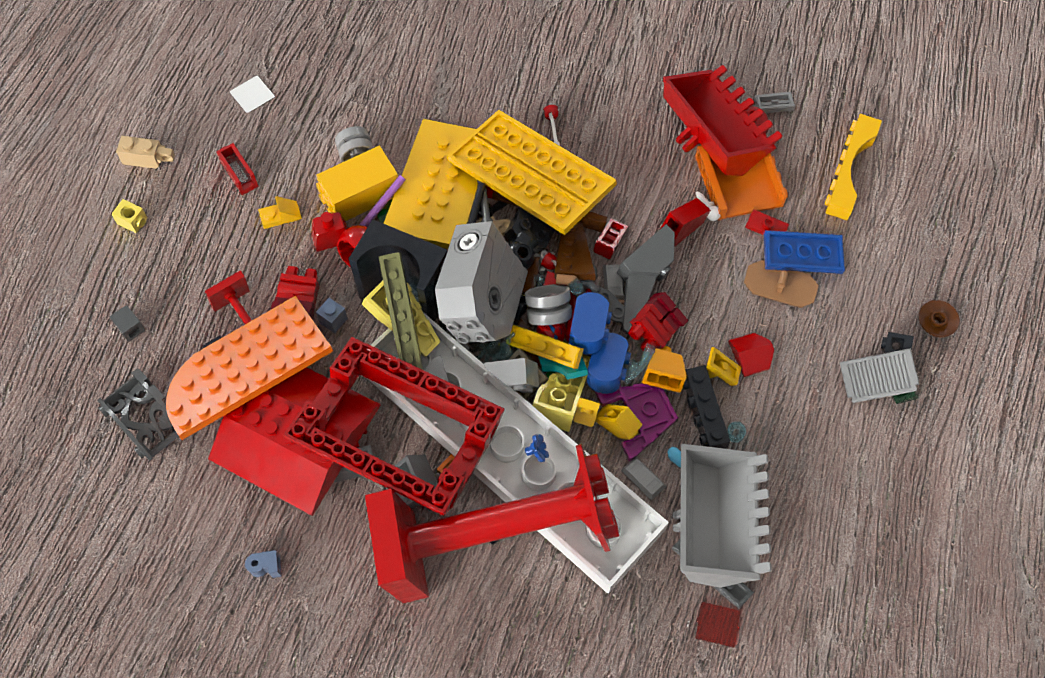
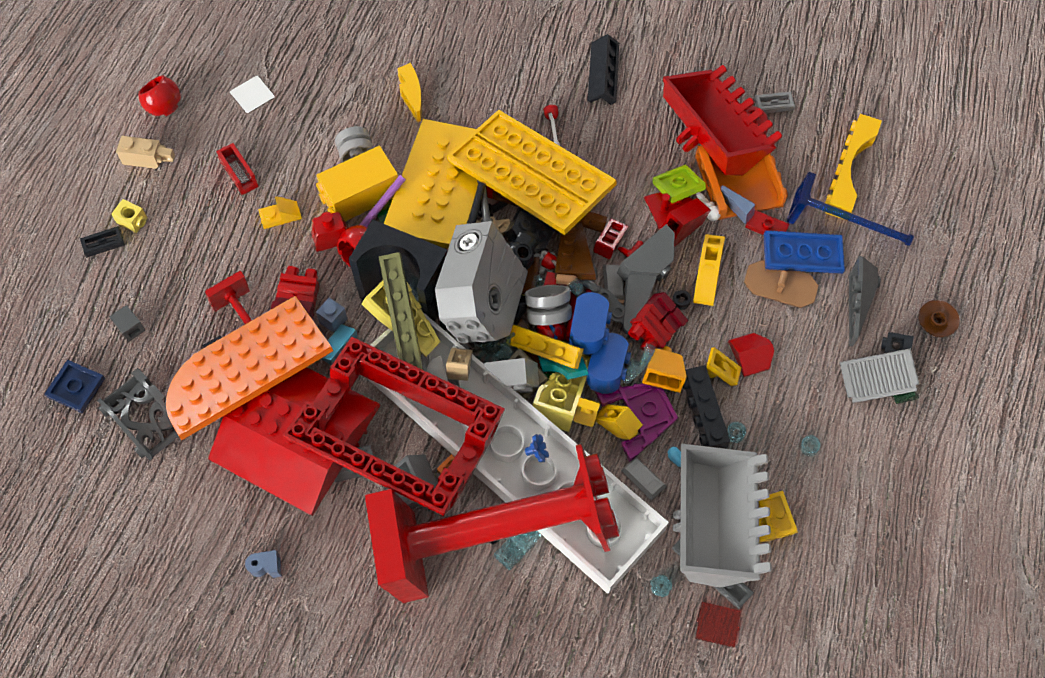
(74, 386): none -> dark blue plate
(102, 244): none -> black tile
(159, 96): none -> red wheel
(339, 341): none -> medium azure slope
(410, 90): none -> yellow slope
(459, 364): none -> tan slope
(516, 548): none -> clear light blue slope
(603, 70): none -> black panel
(627, 252): none -> red animal
(657, 590): none -> clear light blue plate
(660, 206): none -> red shield
(679, 183): none -> lime tile
(682, 293): none -> black bush
(709, 269): none -> yellow slope
(739, 205): none -> sand blue slope
(780, 517): none -> yellow slope
(802, 199): none -> clear blue tile
(814, 441): none -> clear light blue bush
(862, 288): none -> dark grey wedge

